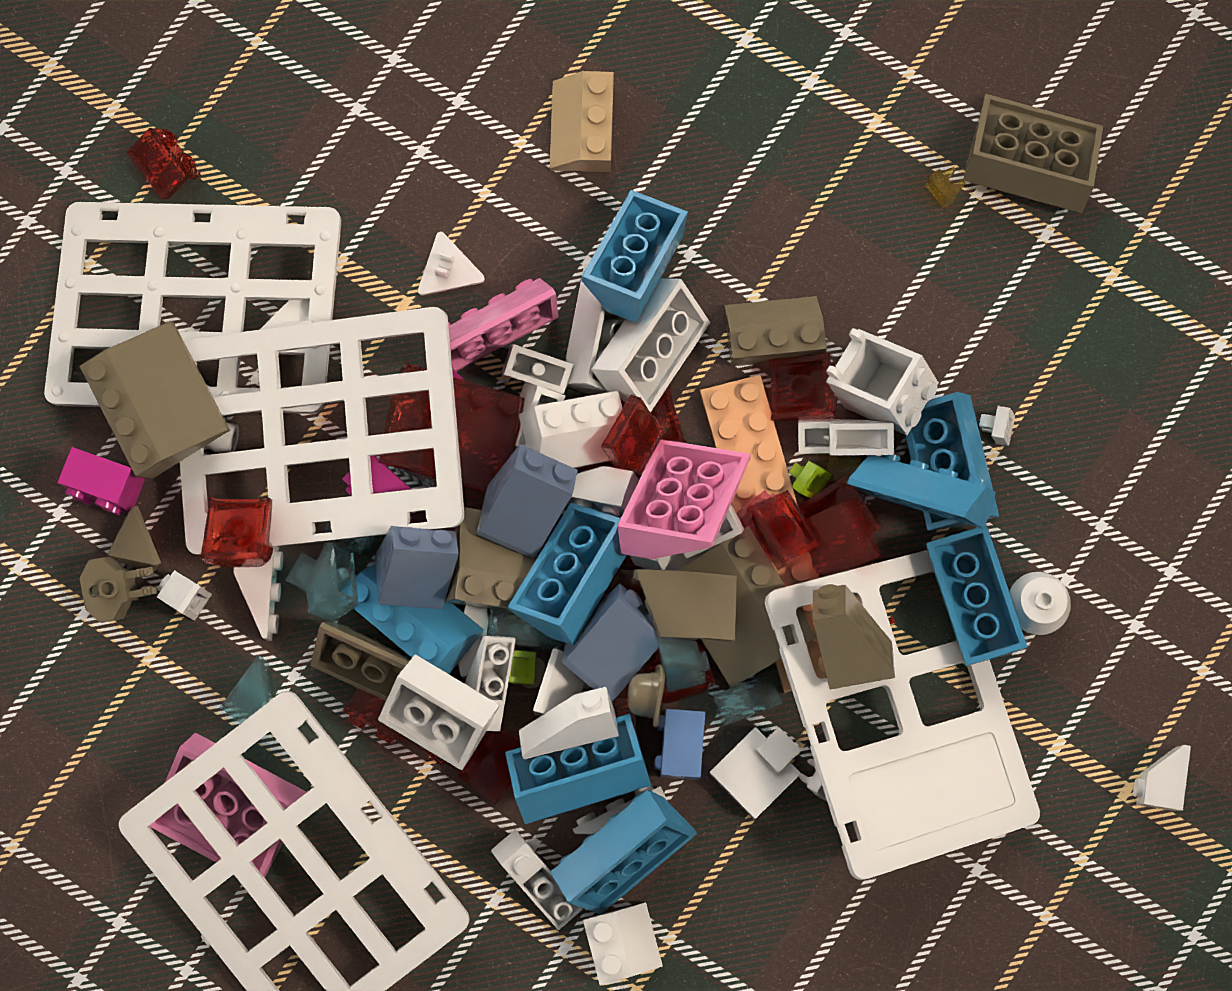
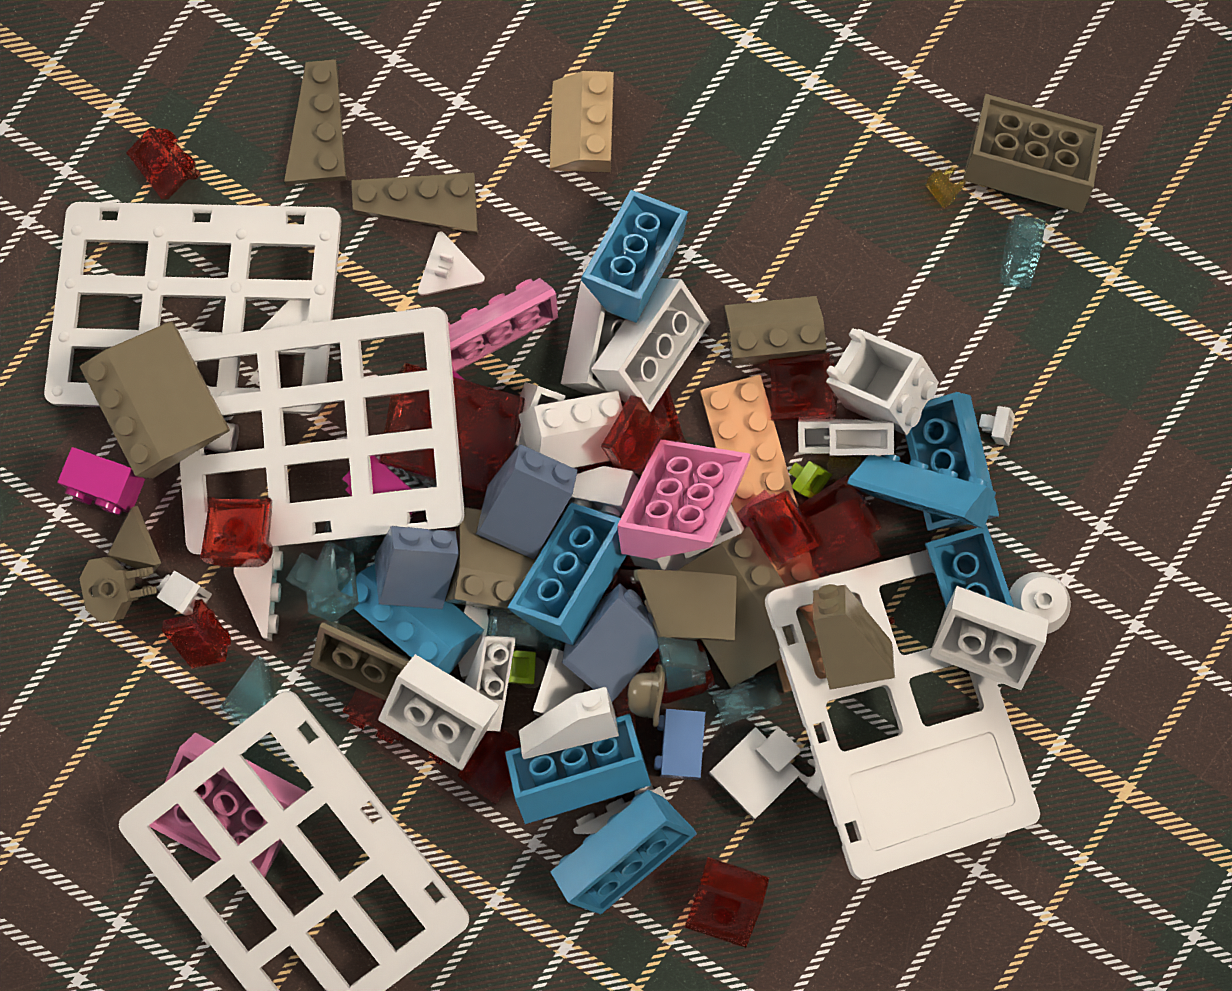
(198, 636): none -> clear red bracket
(317, 136): none -> dark tan wing
(428, 200): none -> dark tan wing
(534, 878): white slope -> none
(537, 369): white slope -> none
(622, 943): white slope -> none
(727, 902): none -> clear red slope
(989, 638): none -> white slope
(1022, 251): none -> clear light blue slope
(1164, 781): white slope -> none

